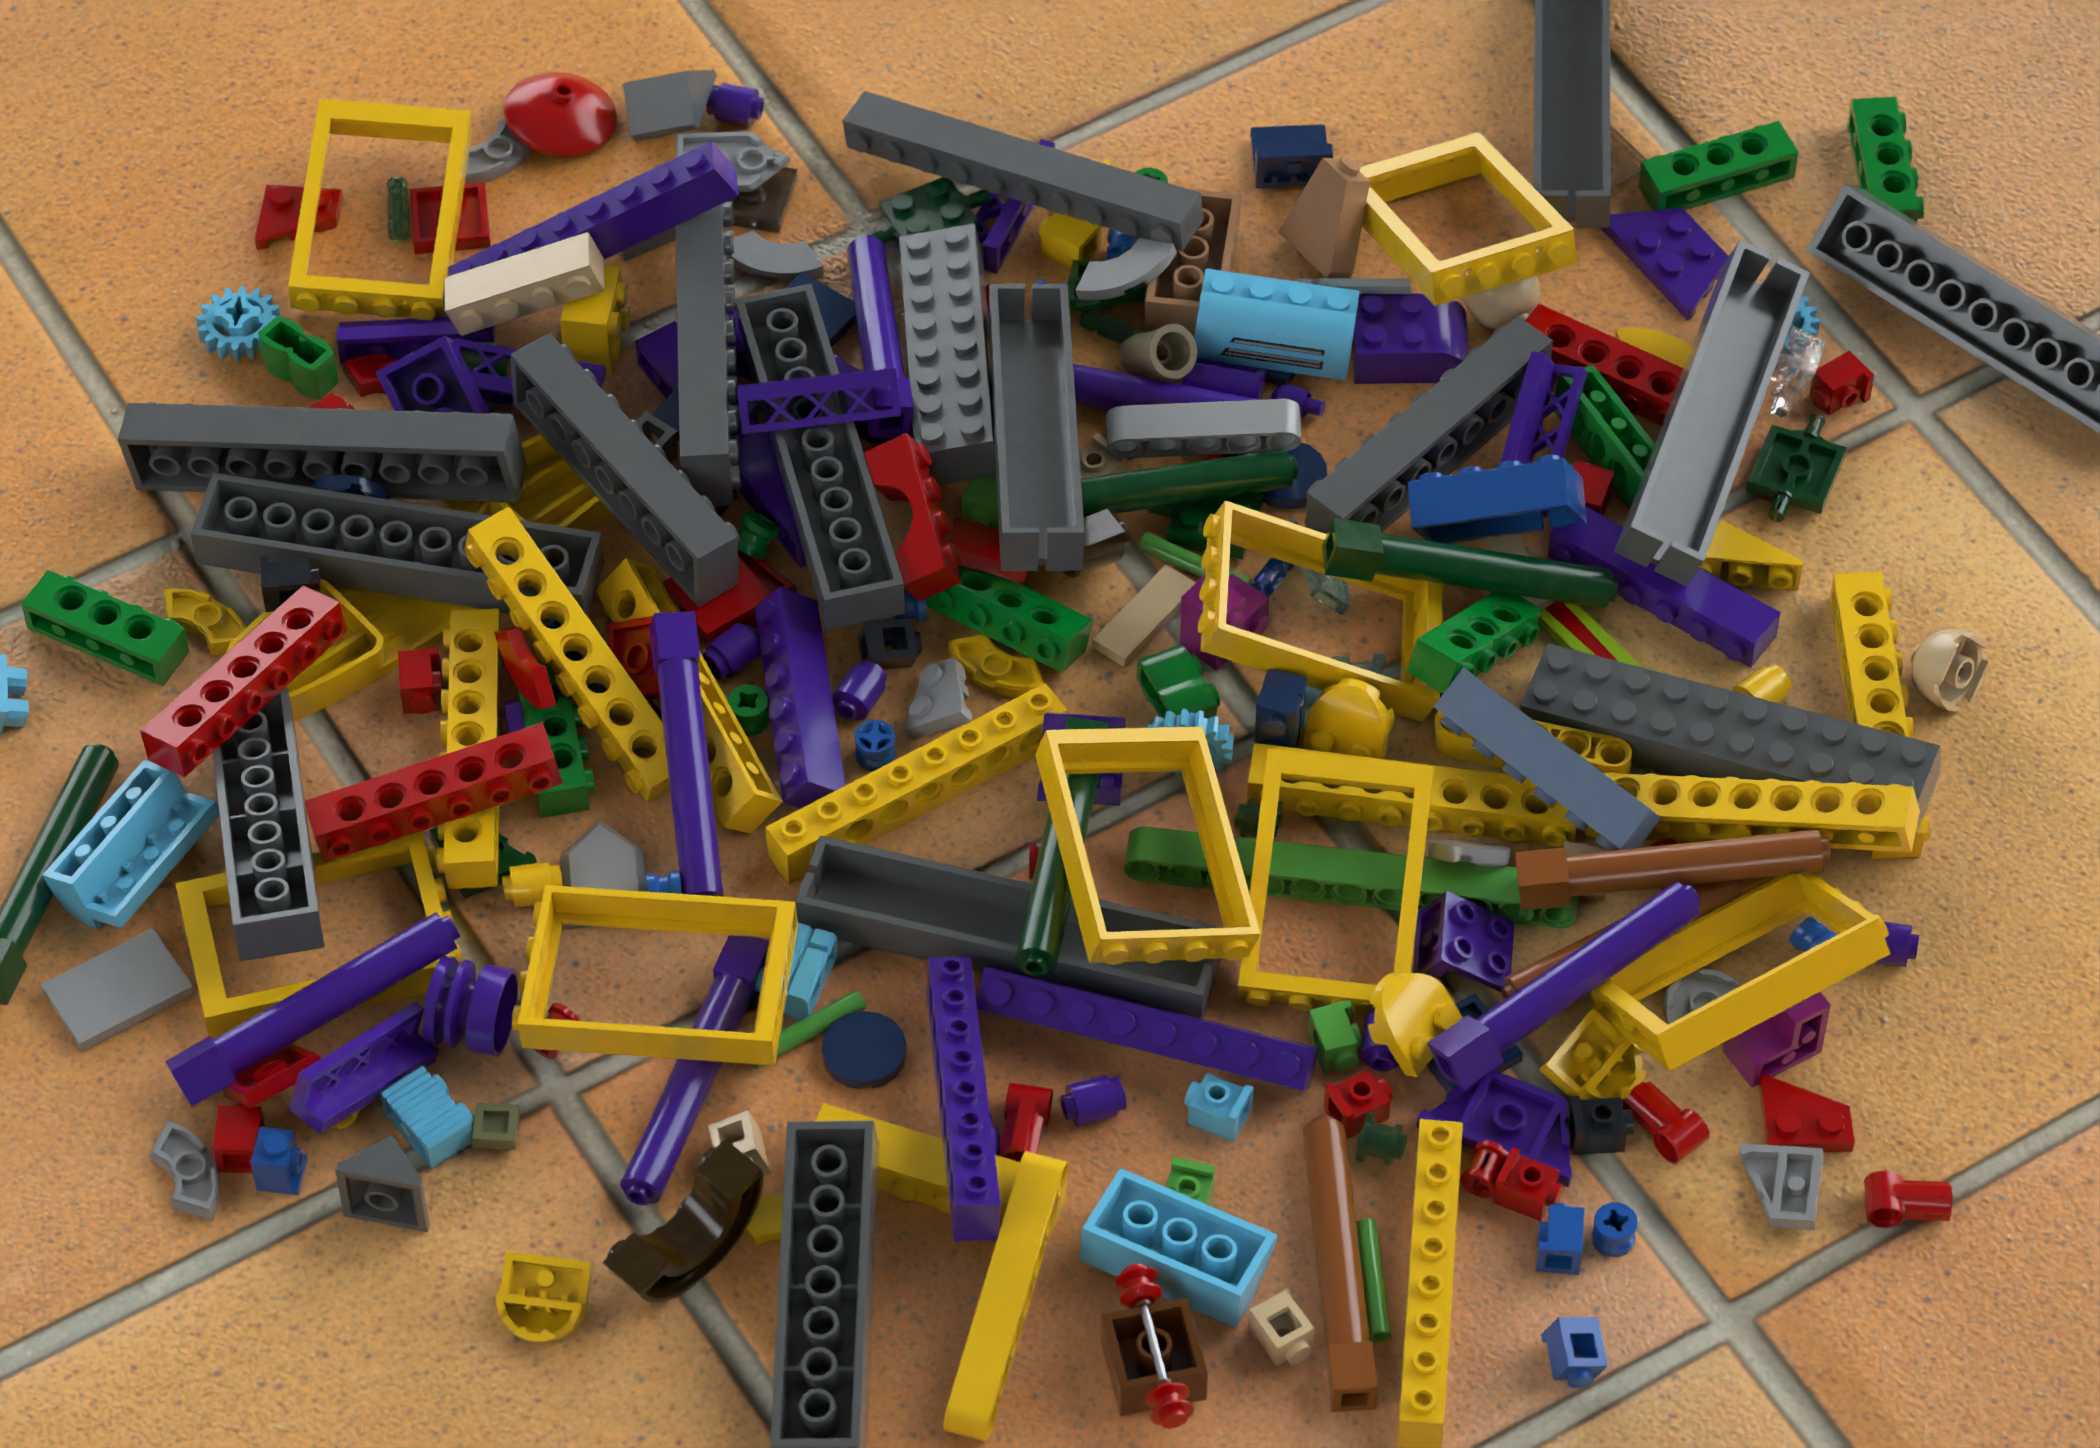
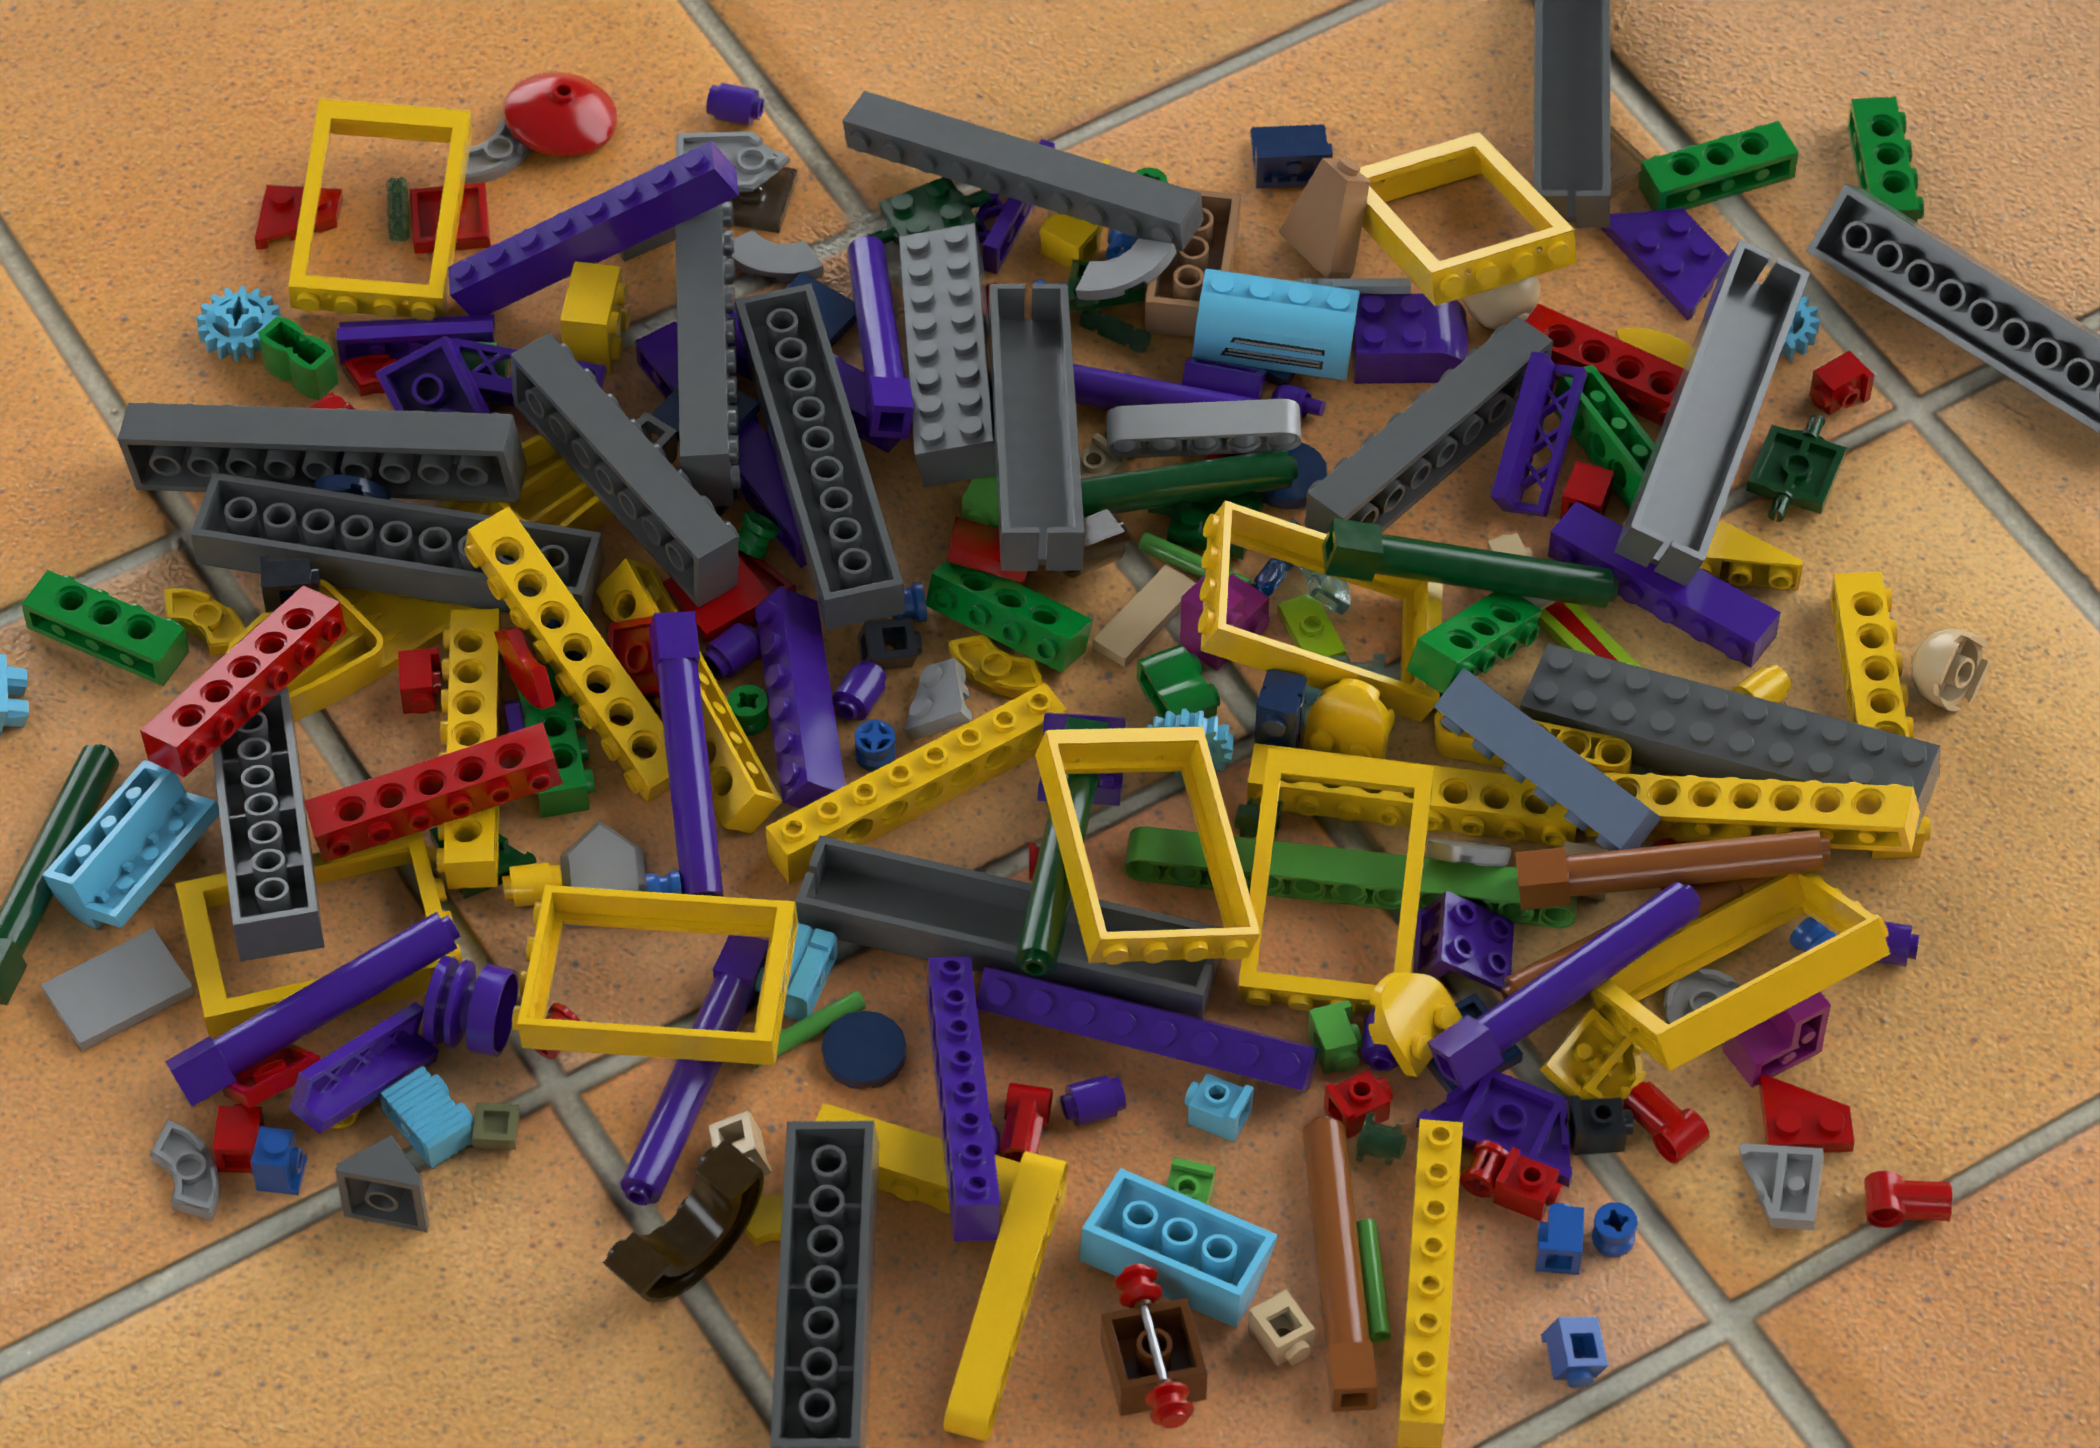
(524, 284): tan brick -> none
(543, 1295): yellow slope -> none
(667, 103): dark grey slope -> none
(813, 385): dark purple fence -> none
(926, 555): red arch -> none
(1162, 352): dark tan plant -> none
(1310, 626): none -> lime plate
(1496, 500): blue piece -> none
(1795, 369): clear bracket -> none

